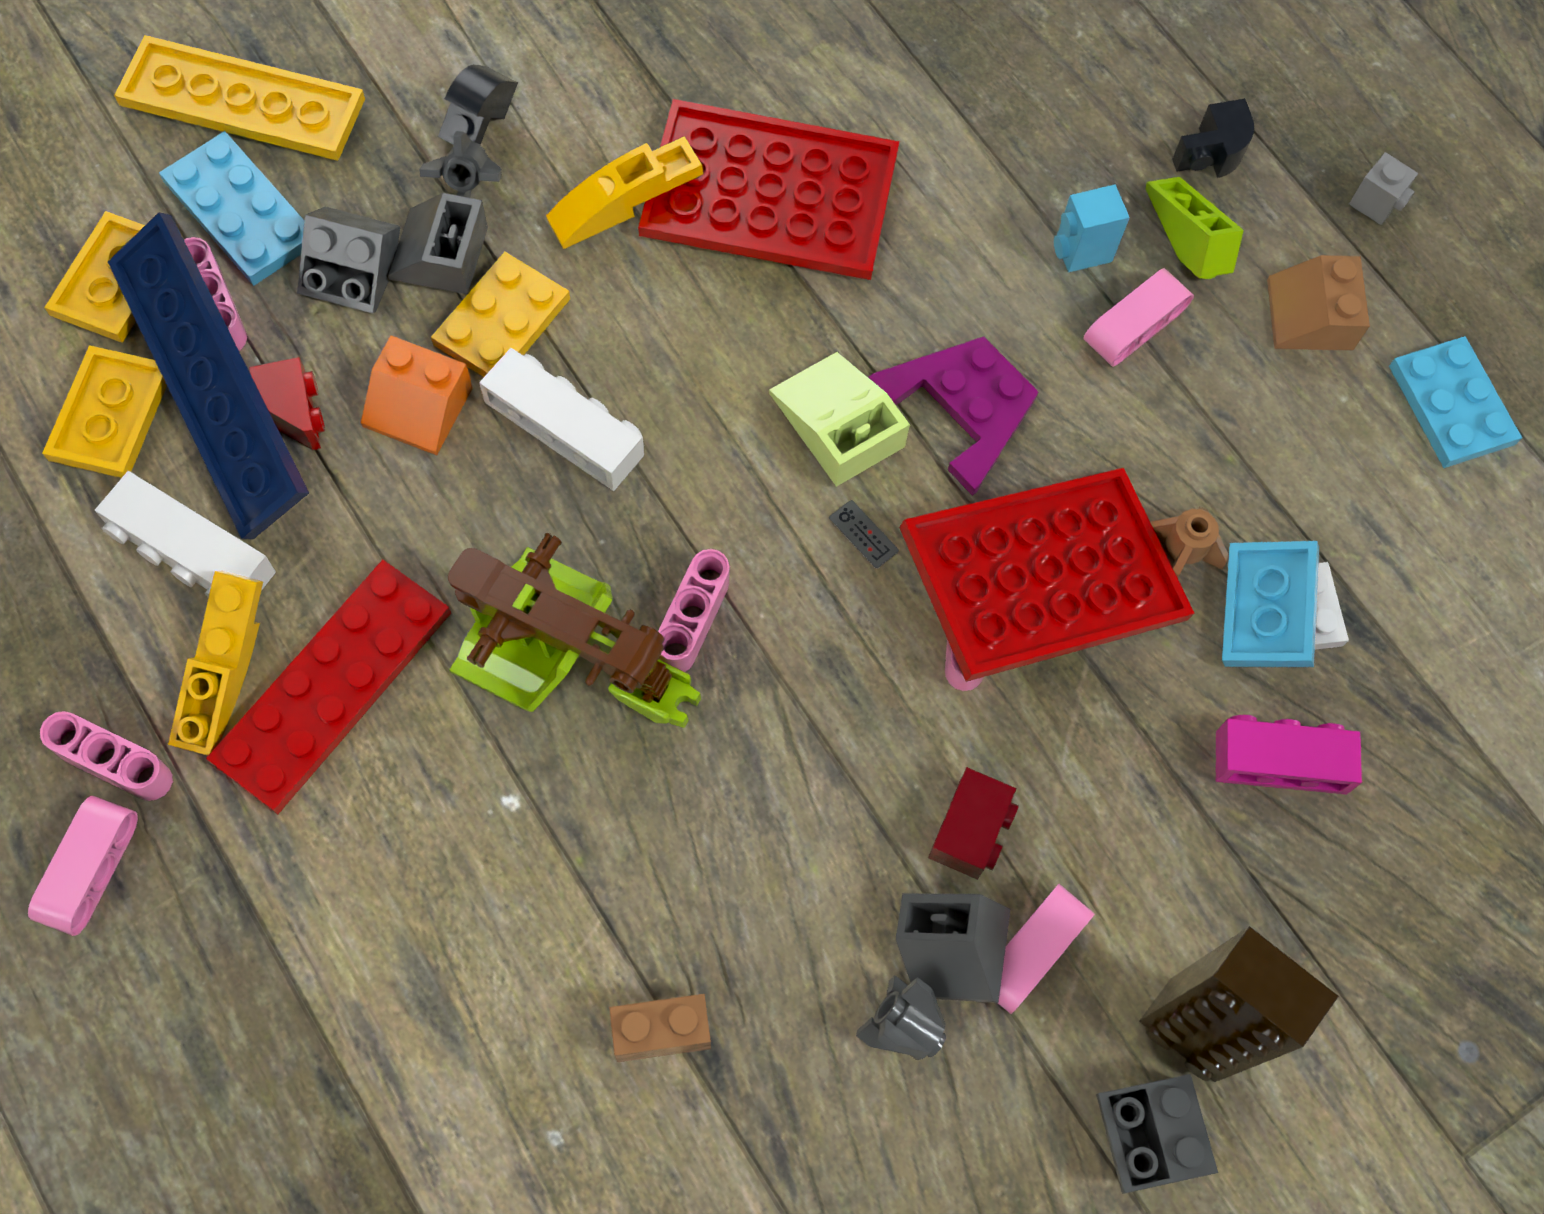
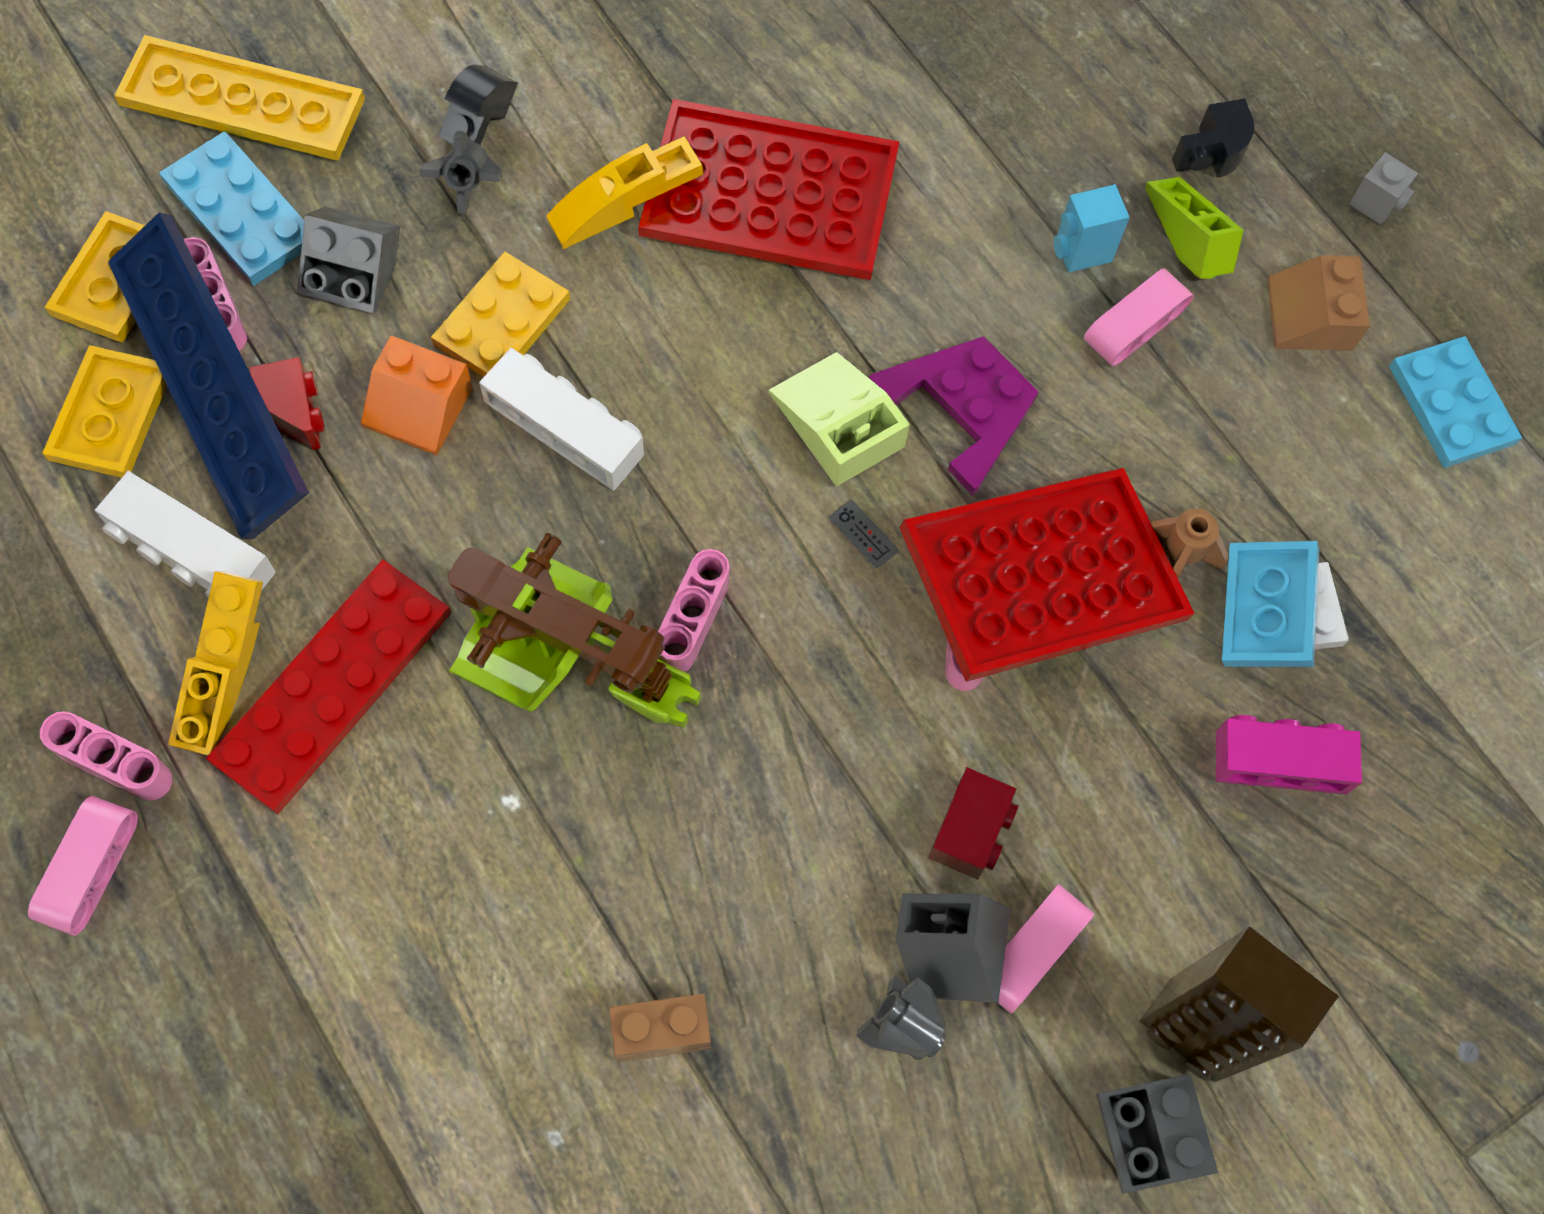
(441, 243): dark grey slope -> none

